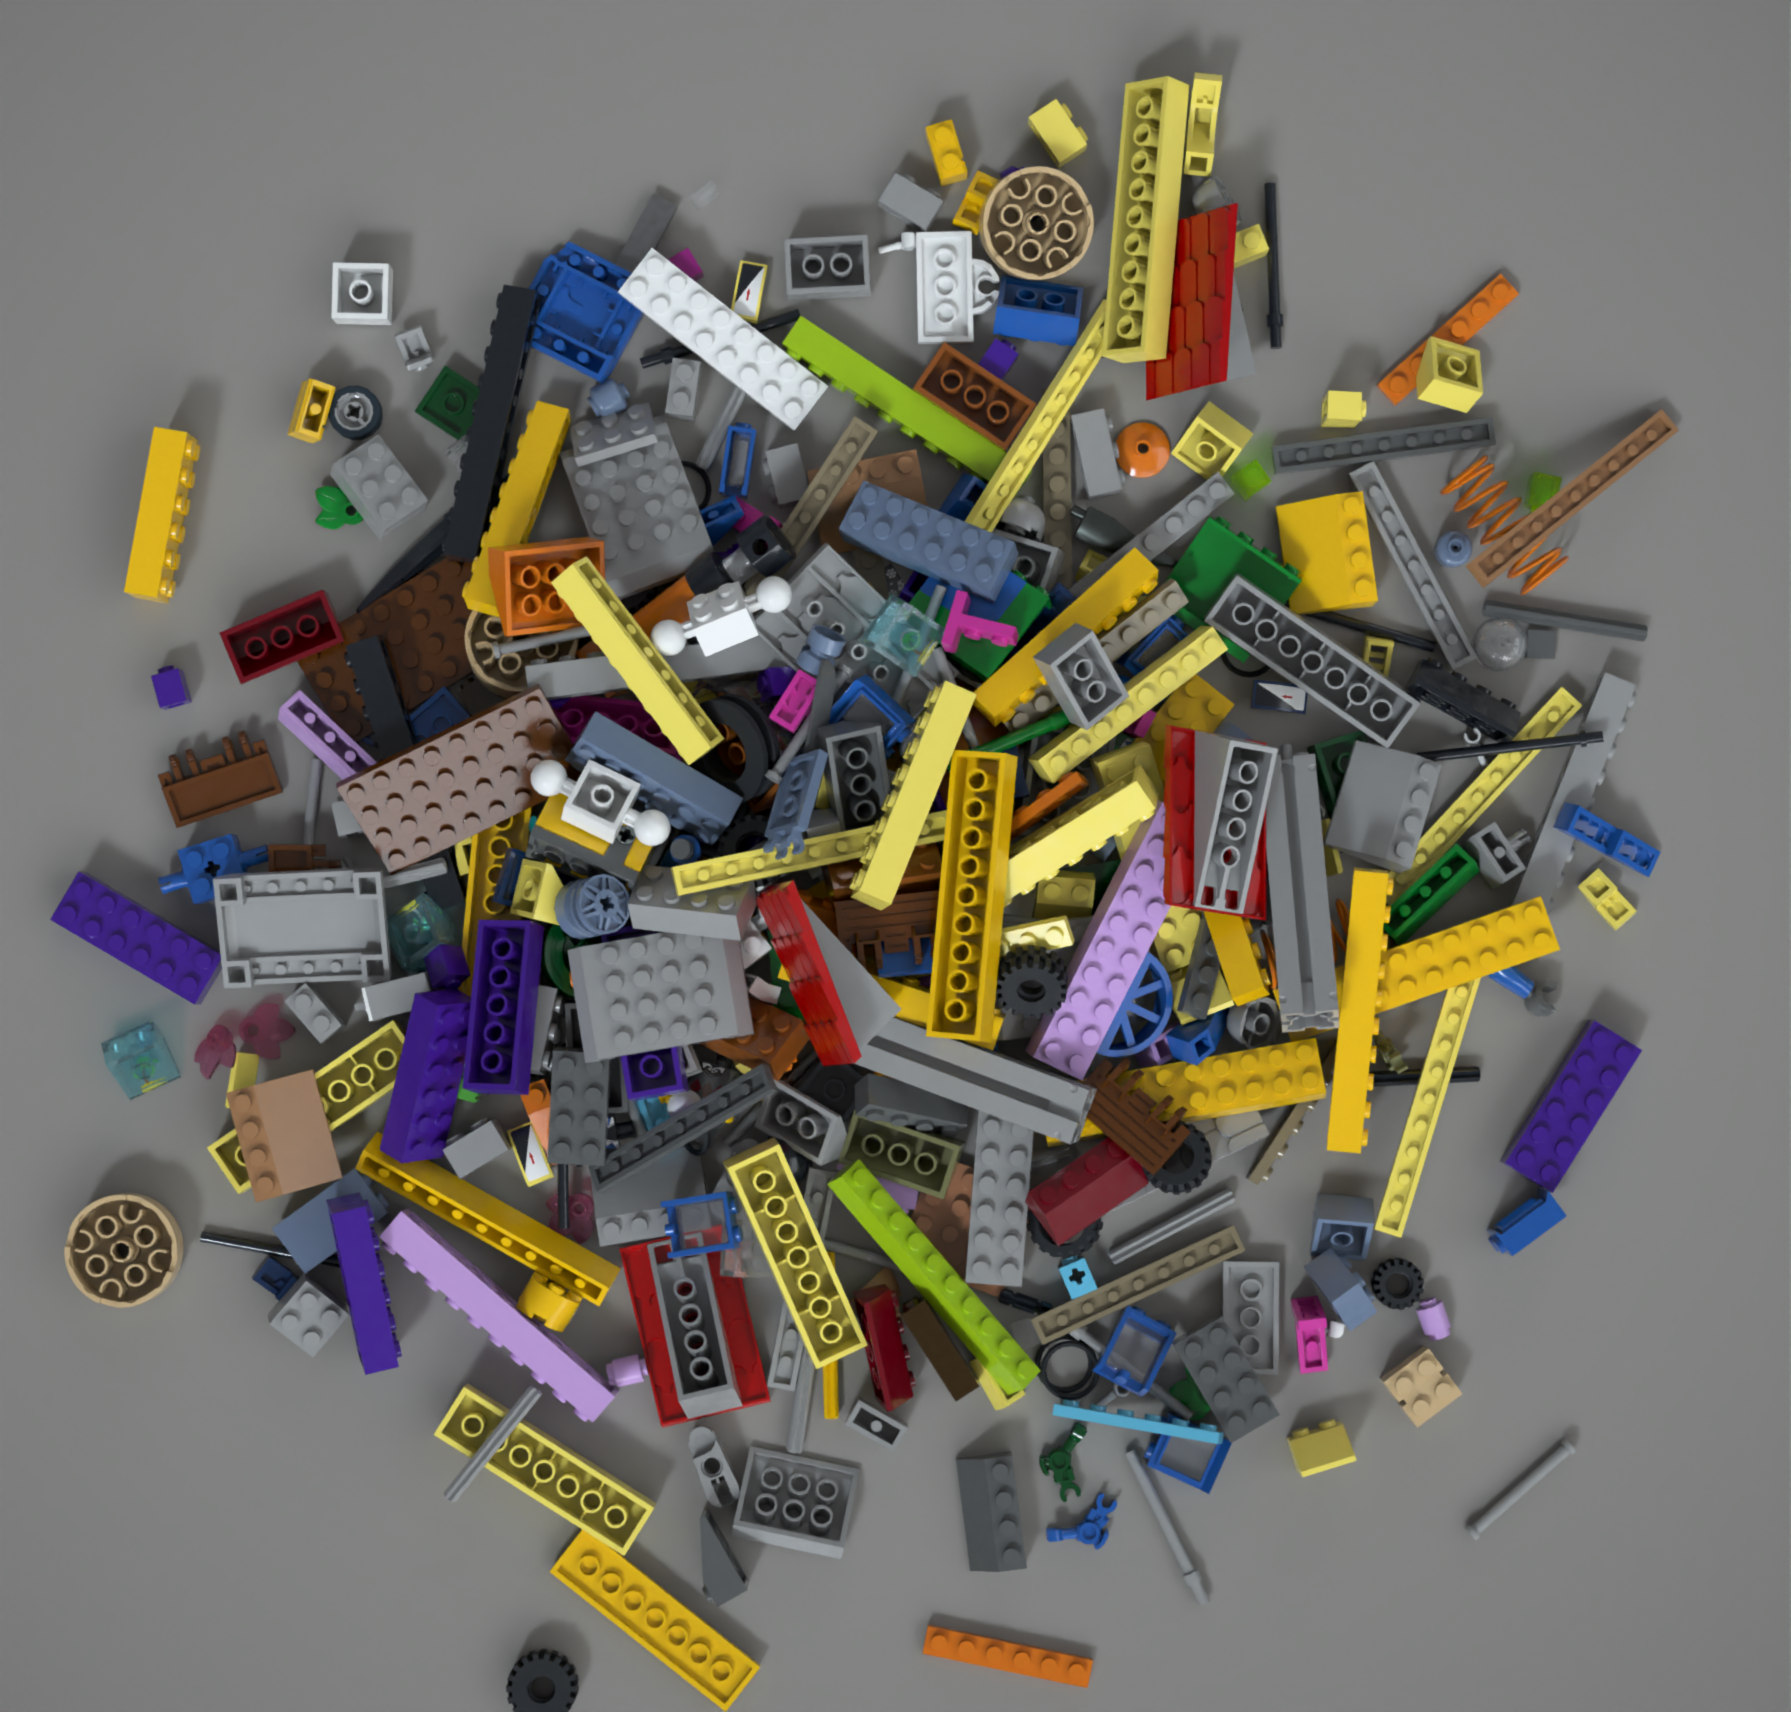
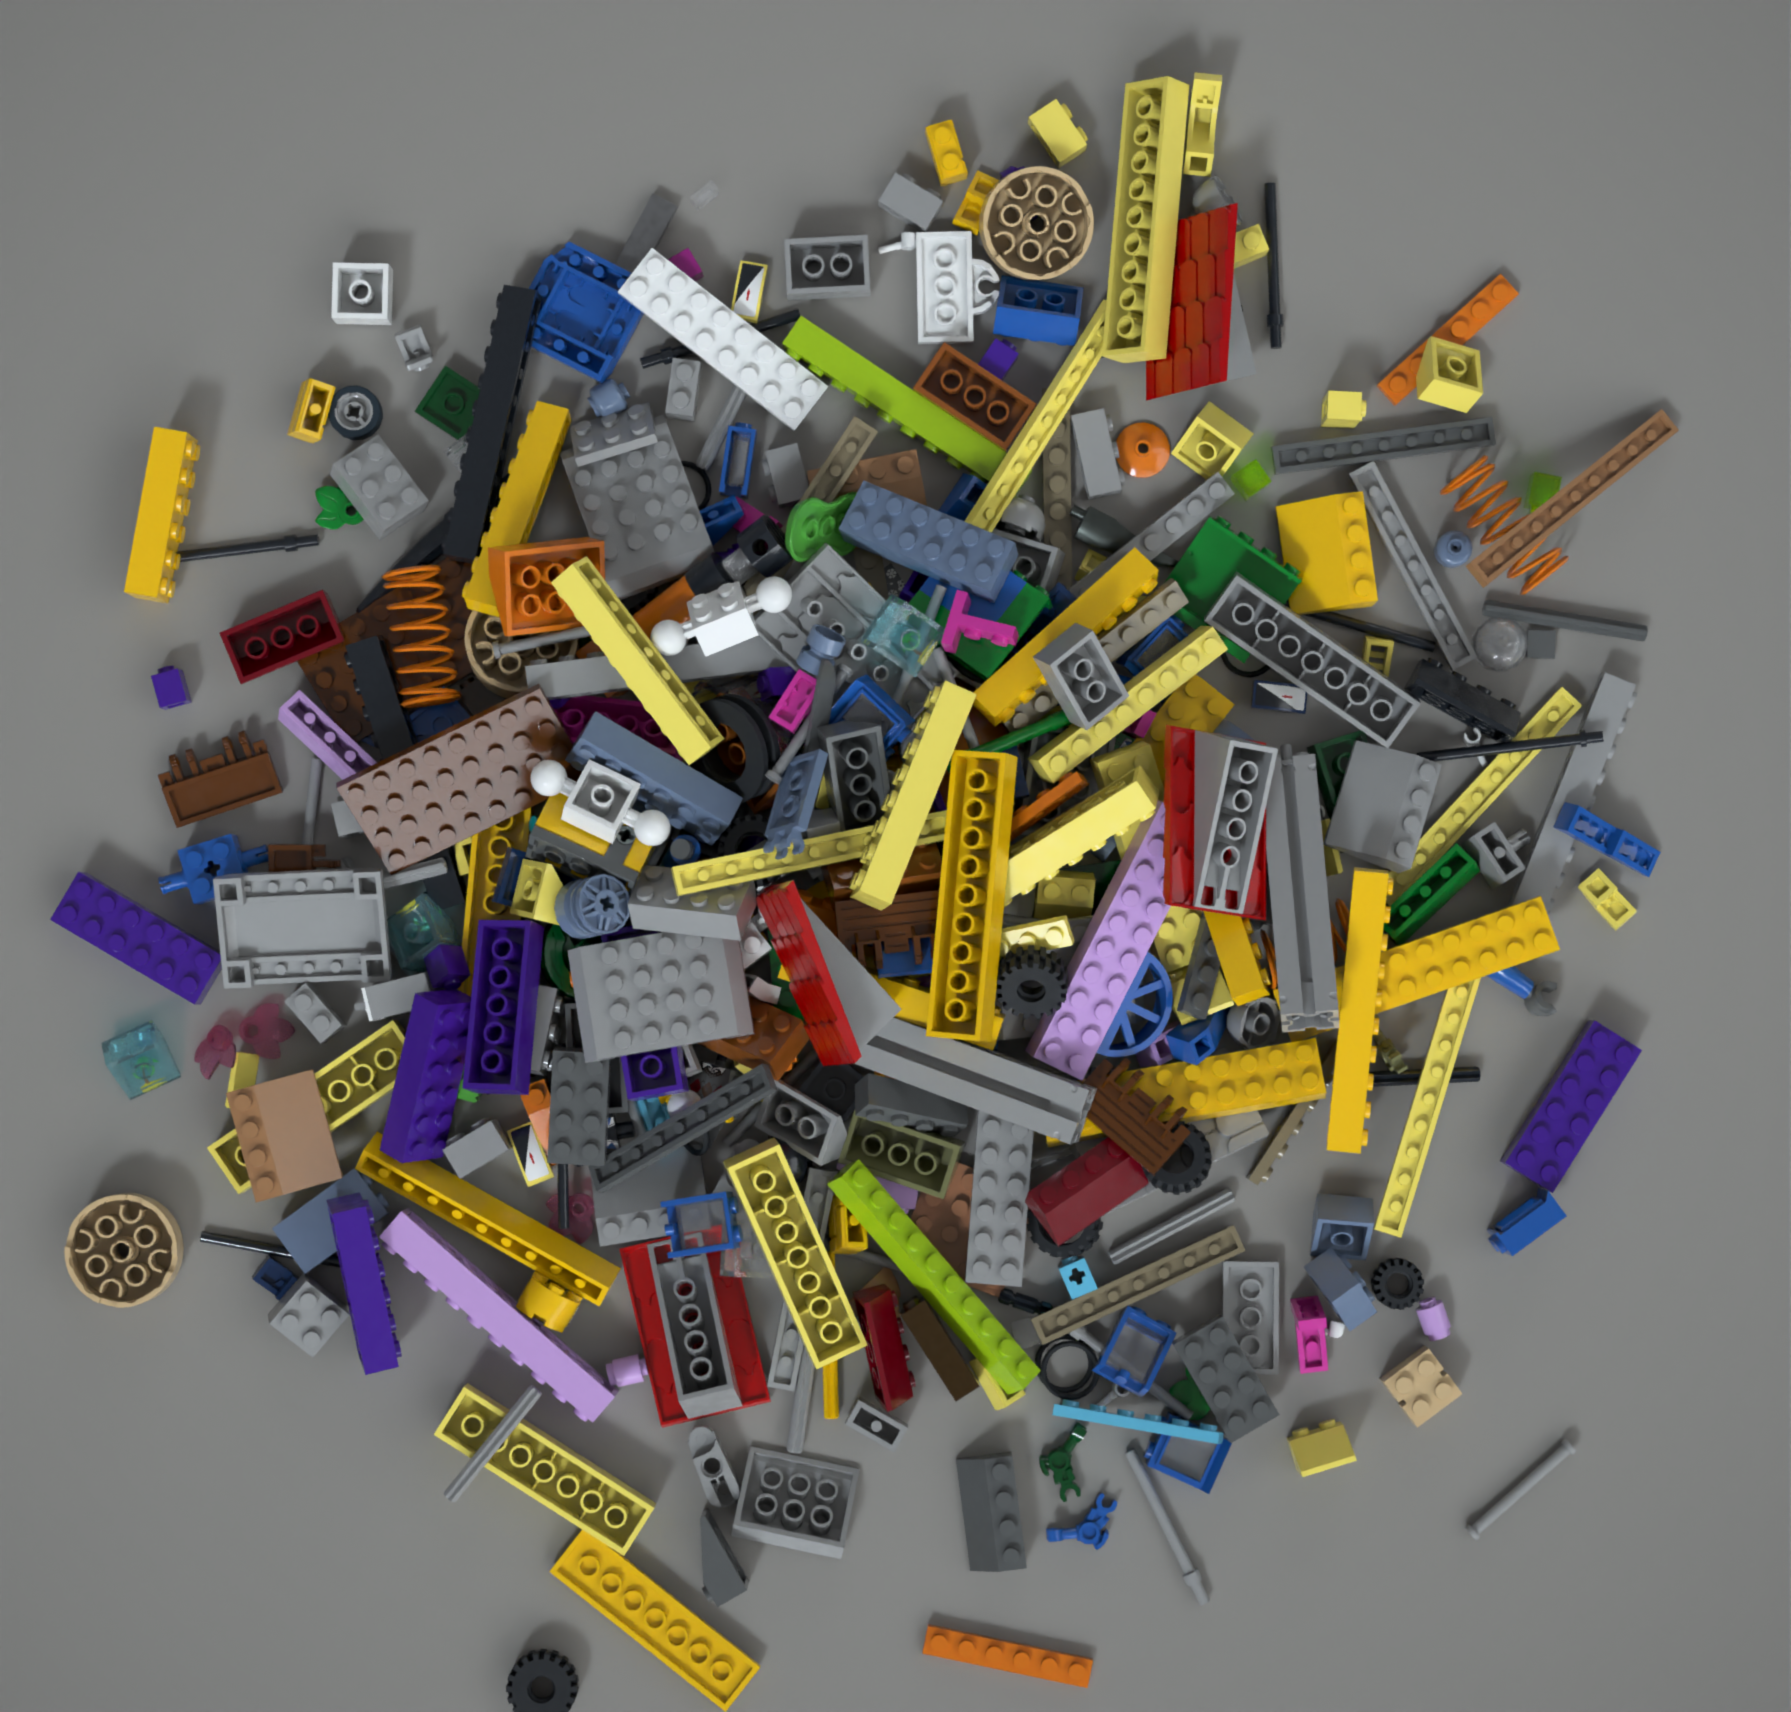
(289, 544): none -> black bar
(415, 580): none -> orange piece
(816, 523): none -> bright green plate
(845, 1230): none -> yellow brick

